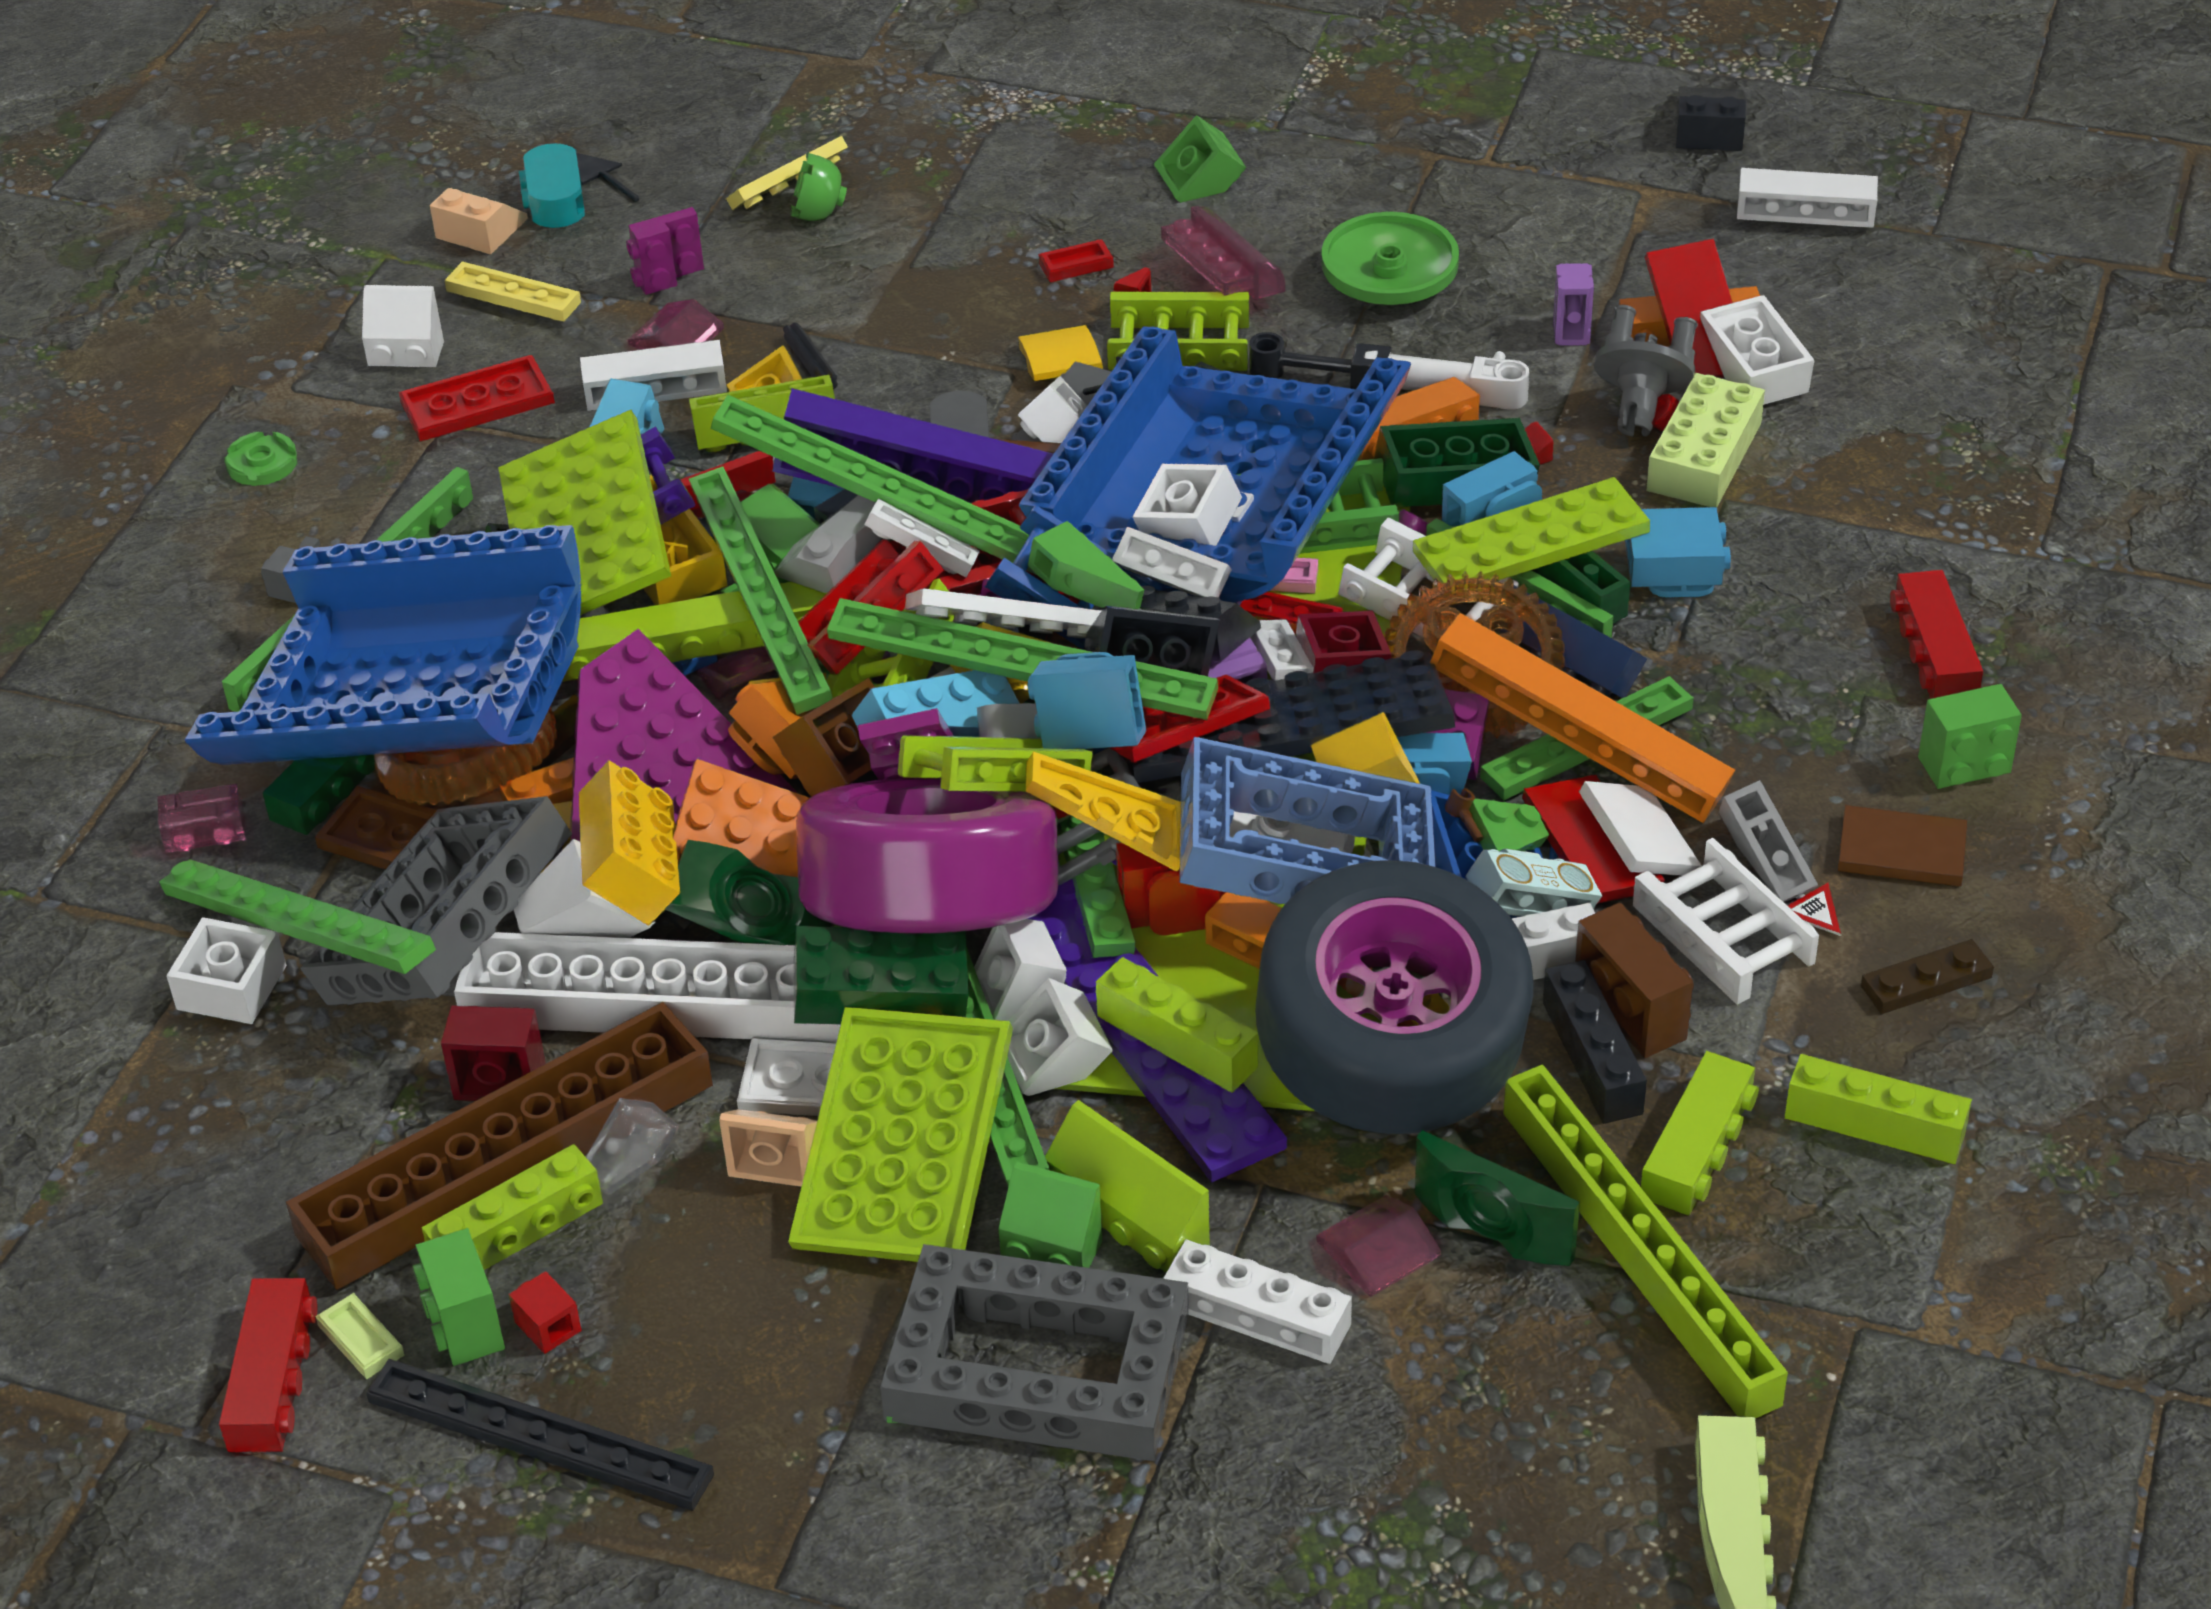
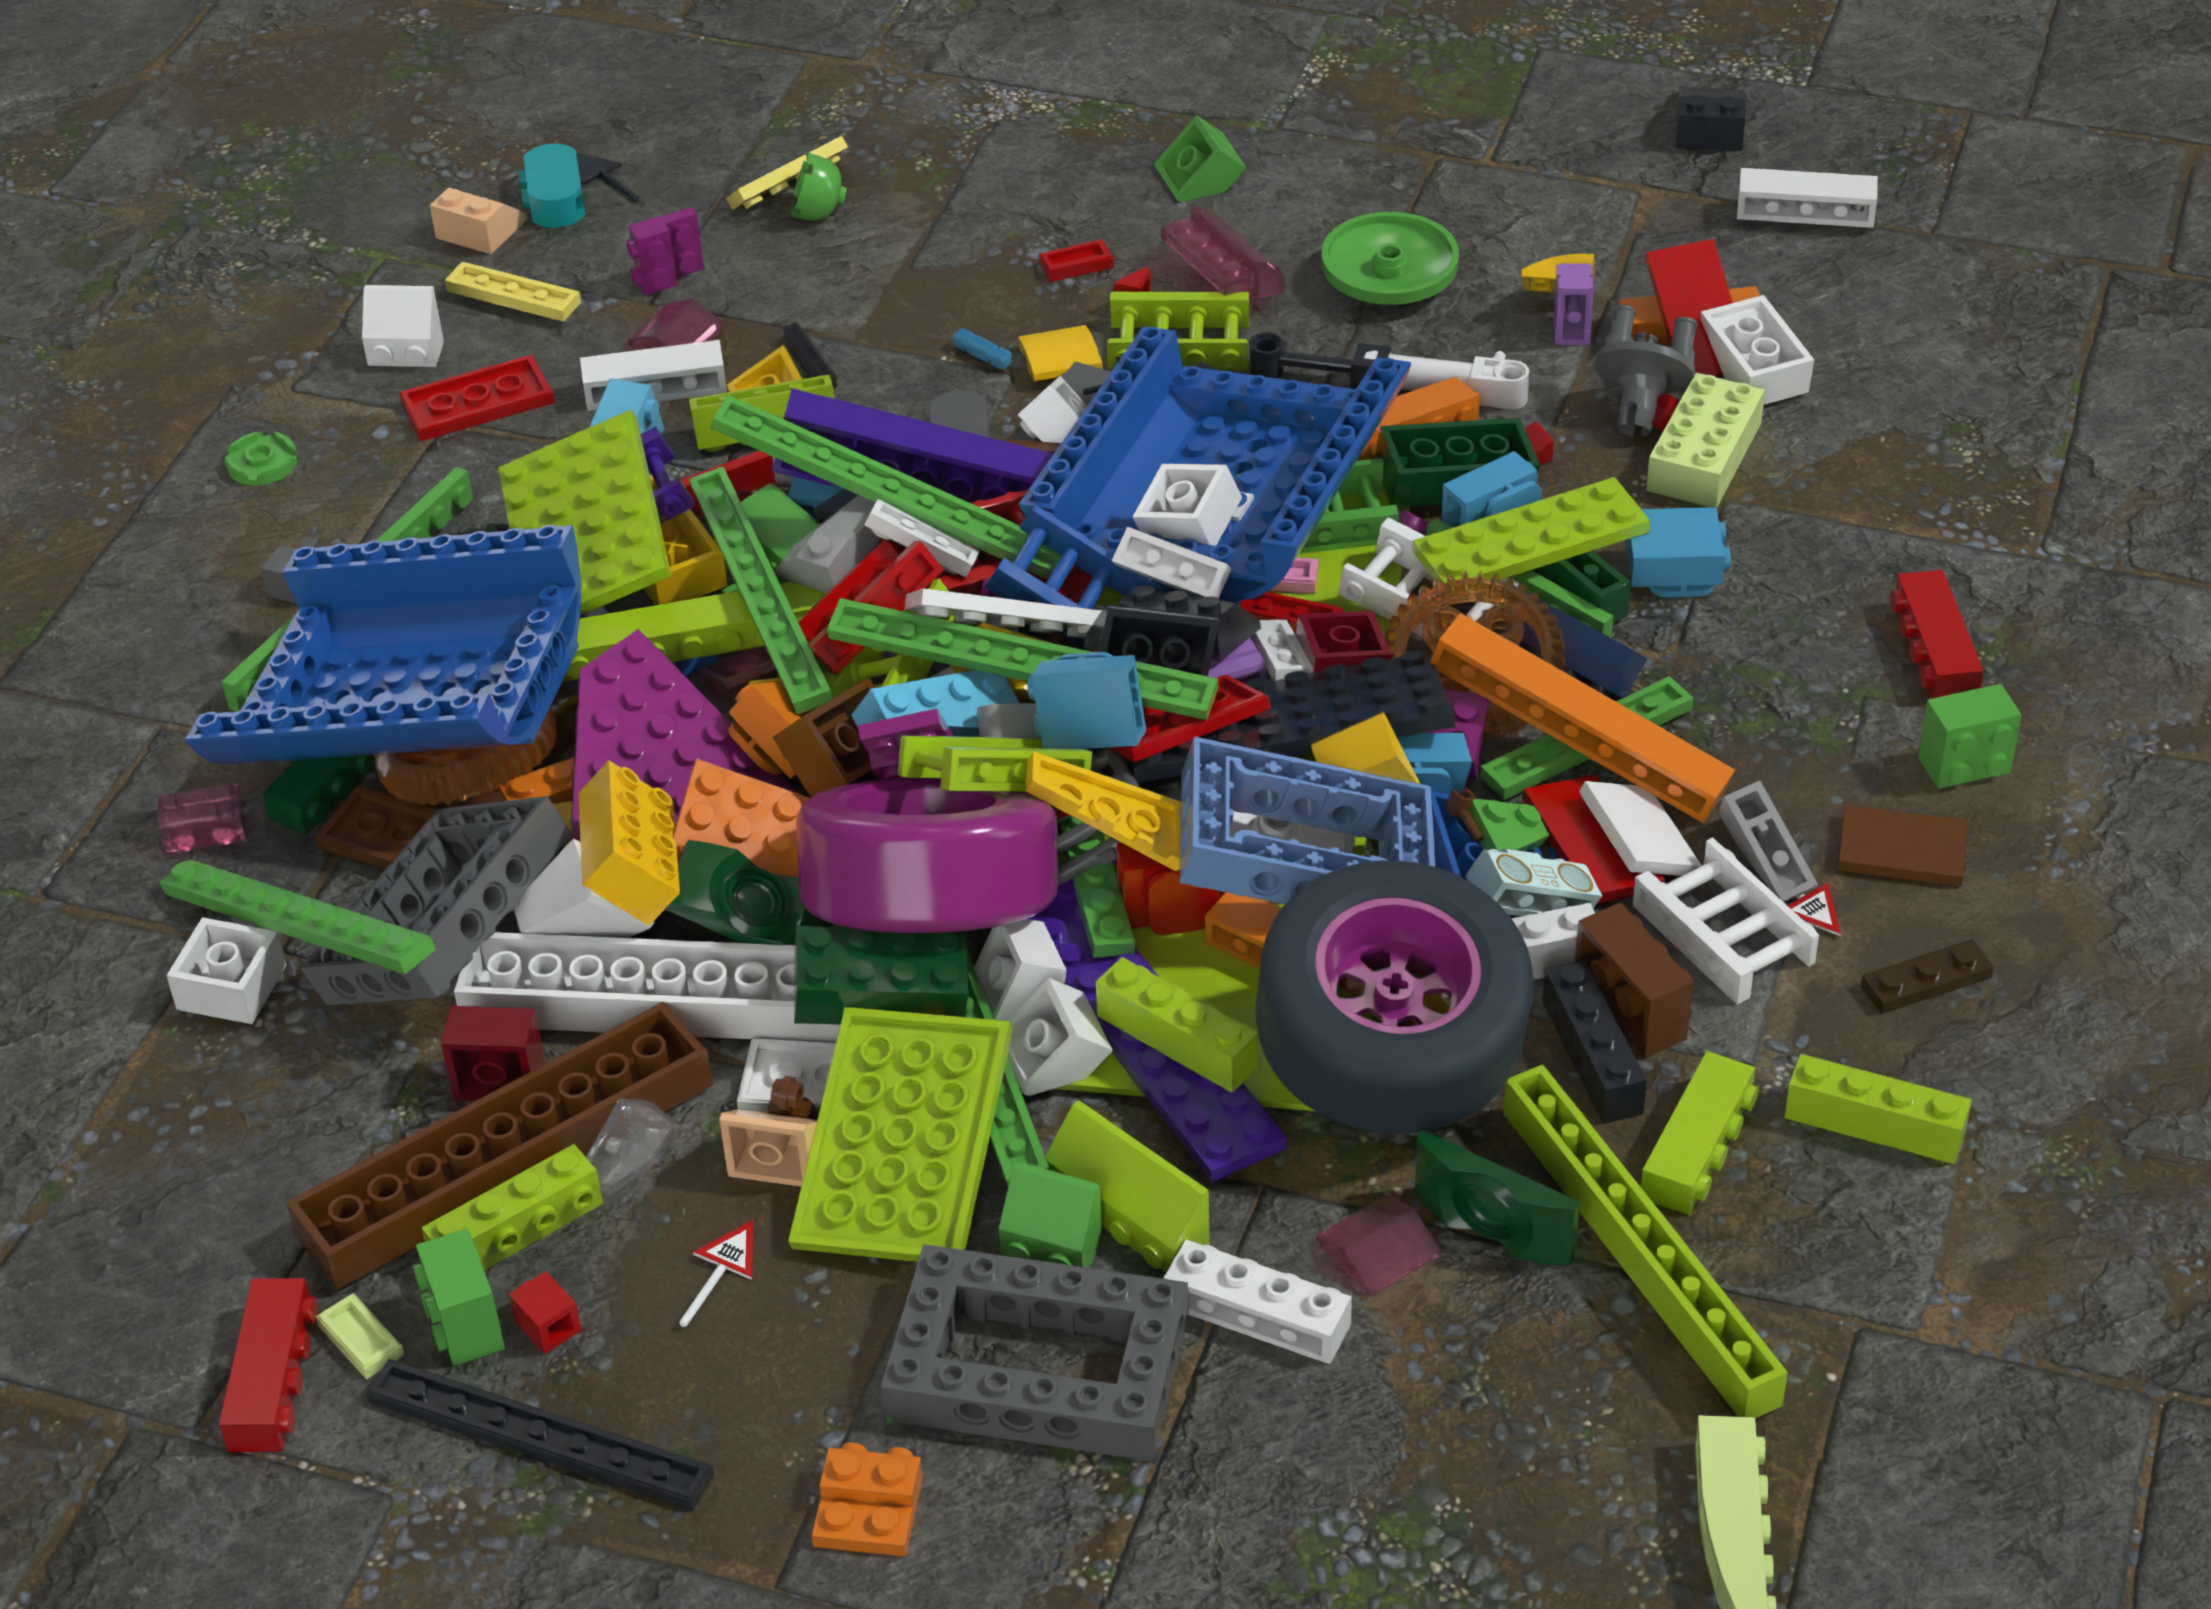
(728, 1252): none -> piece
(788, 1099): none -> reddish brown plate
(867, 1500): none -> orange plate
(982, 349): none -> dark azure axle
(1081, 569): bright green slope -> none
(1542, 274): none -> yellow slope

